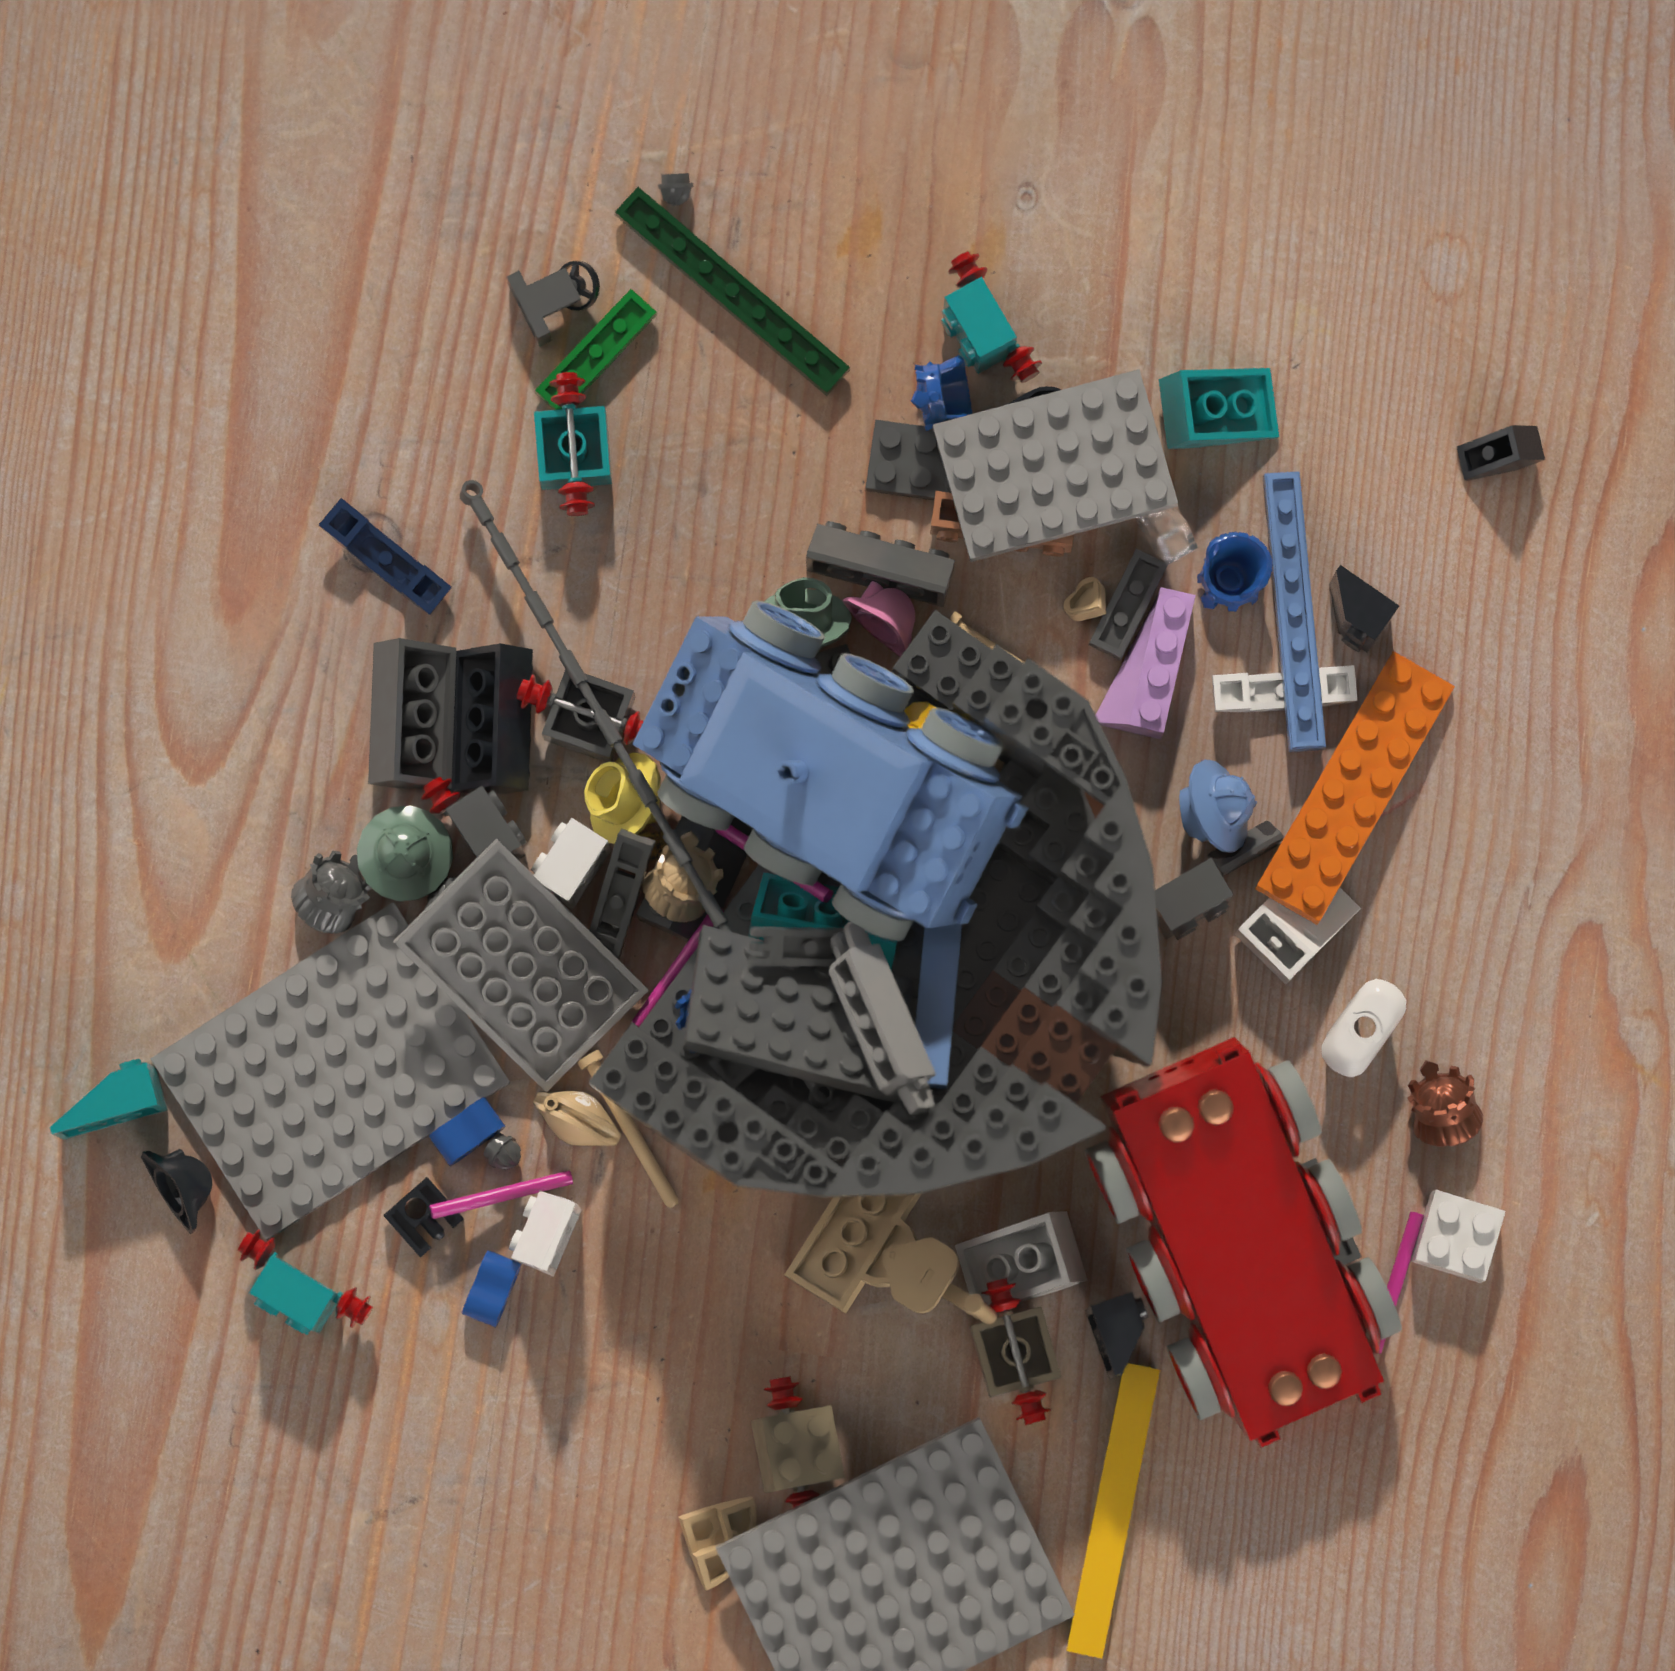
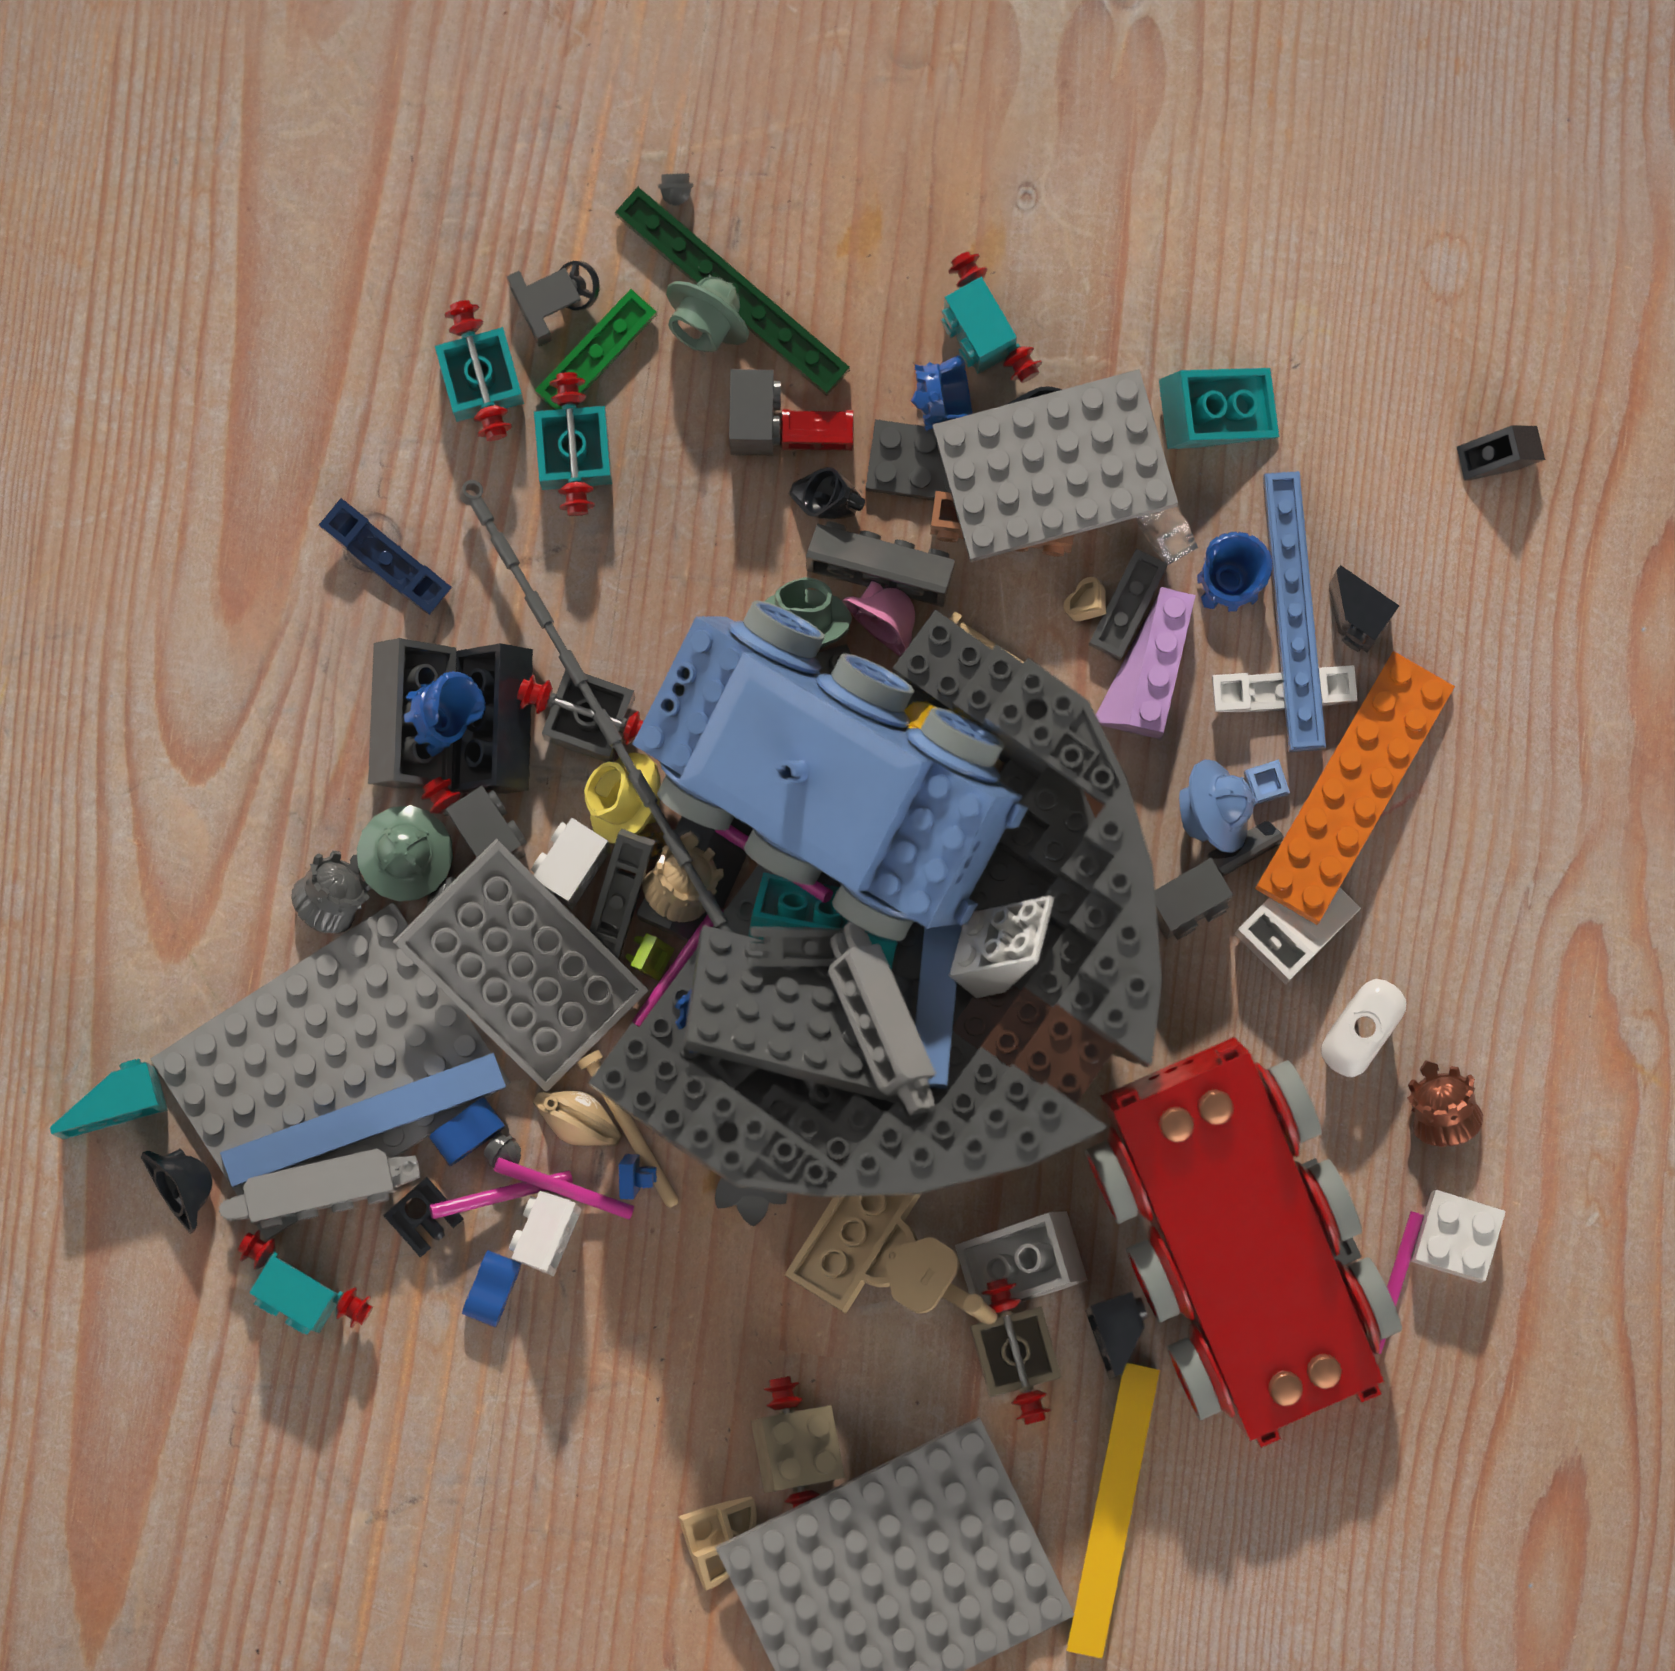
(320, 1186): none -> light grey hinge
(363, 1119): none -> medium blue tile
(444, 710): none -> blue hair
(478, 372): none -> teal brick
(563, 1188): none -> dark pink bar
(634, 1177): none -> blue tile
(651, 956): none -> lime tile
(711, 309): none -> sand green helmet
(750, 1202): none -> dark grey plate
(752, 407): none -> dark grey brick
(817, 430): none -> red hinge
(827, 495): none -> black hat
(1000, 946): none -> white slope
(1267, 782): none -> light blue tile

